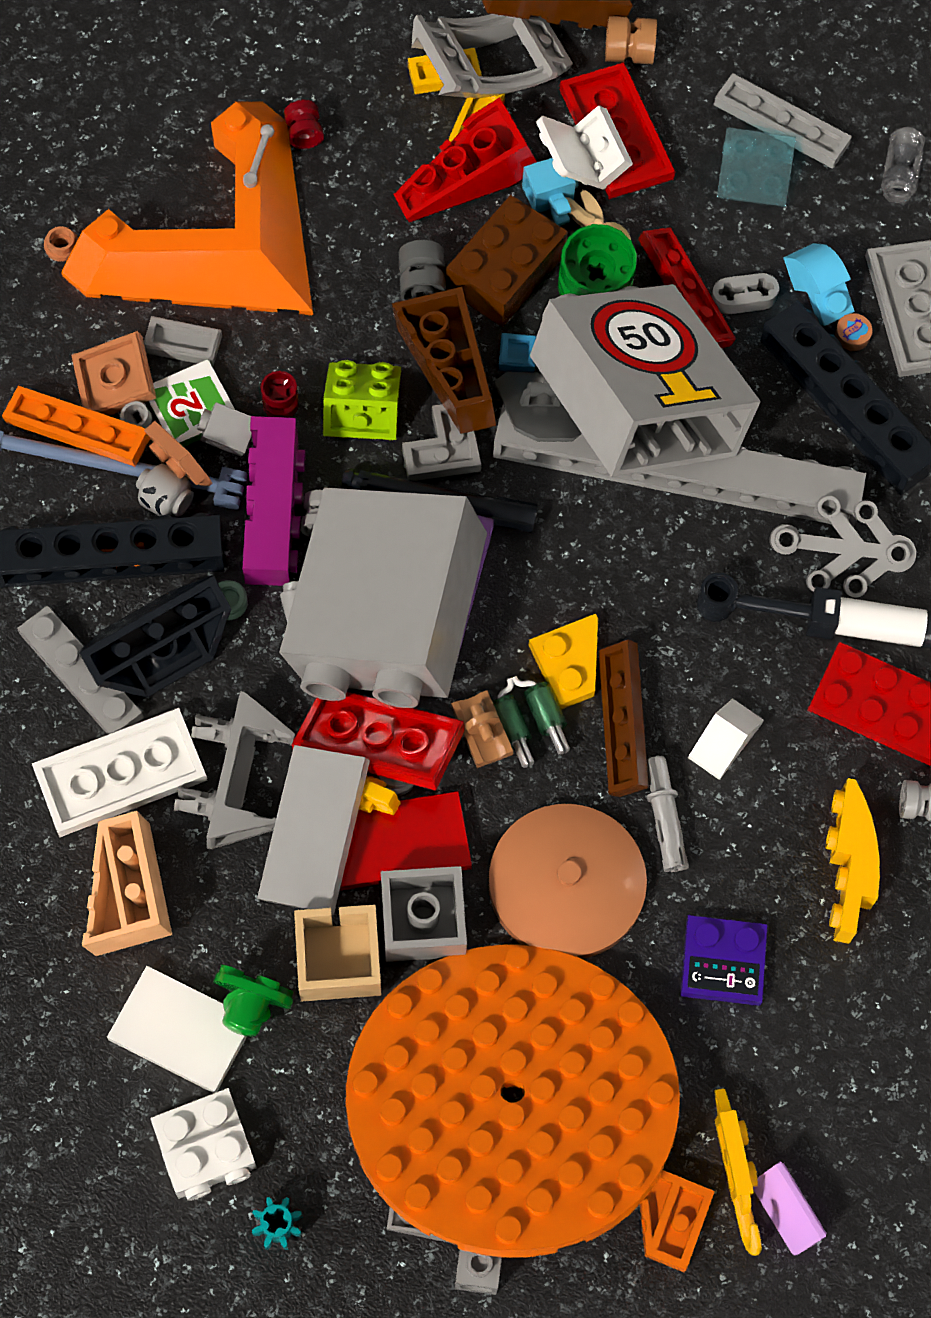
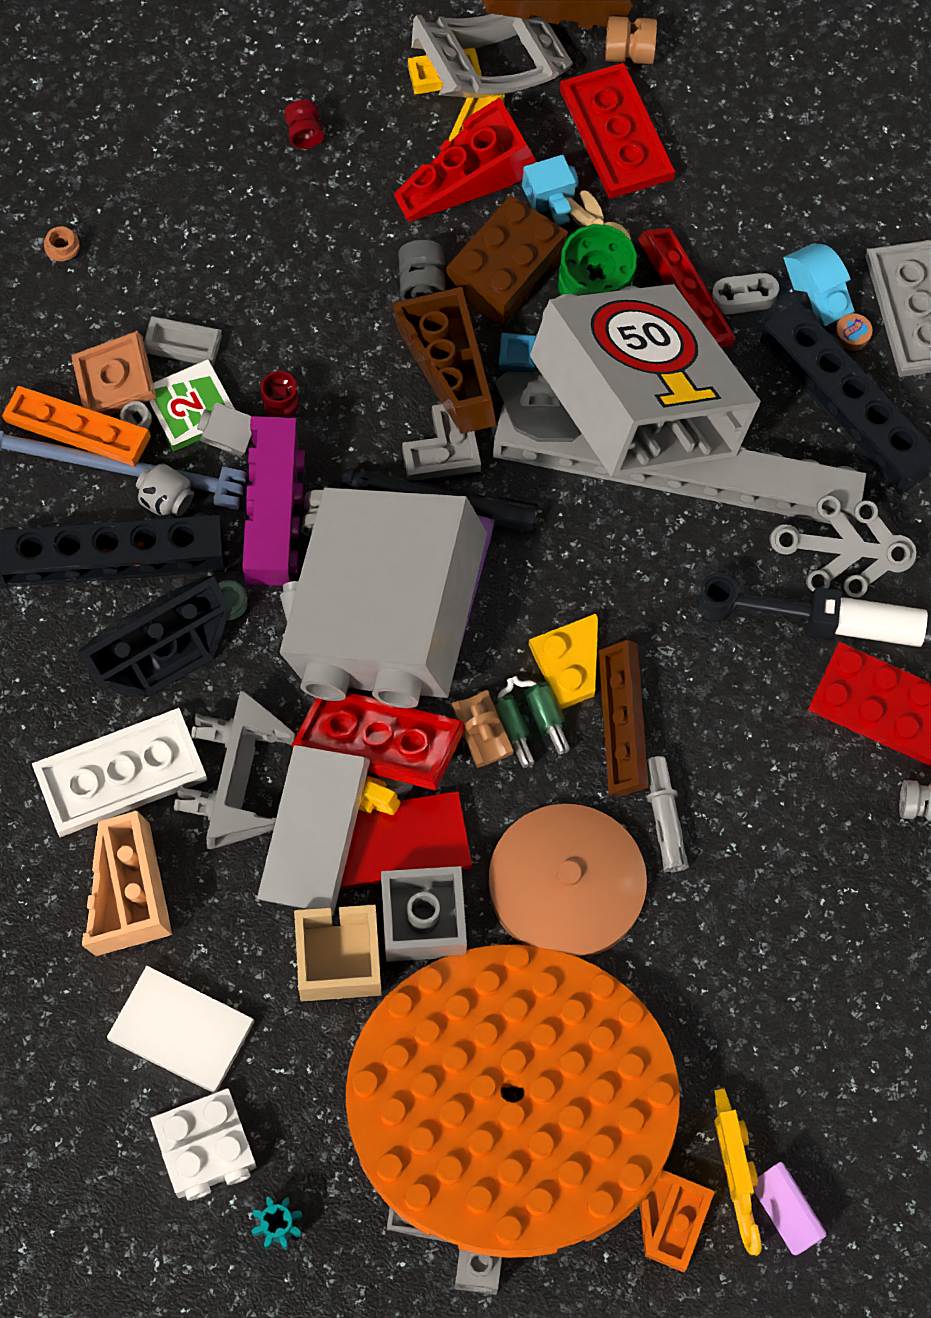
(59, 651): light grey plate -> none
(180, 460): nougat plate -> none
(244, 266): orange wedge -> none
(248, 1002): green plate -> none
(250, 178): light grey hinge -> none
(361, 400): lime bracket -> none
(587, 151): white bracket -> none
(724, 960): dark purple plate -> none
(725, 738): white slope -> none
(756, 167): clear light blue hinge -> none
(782, 118): light grey plate -> none
(856, 847): yellow slope -> none
(901, 179): clear piece -> none

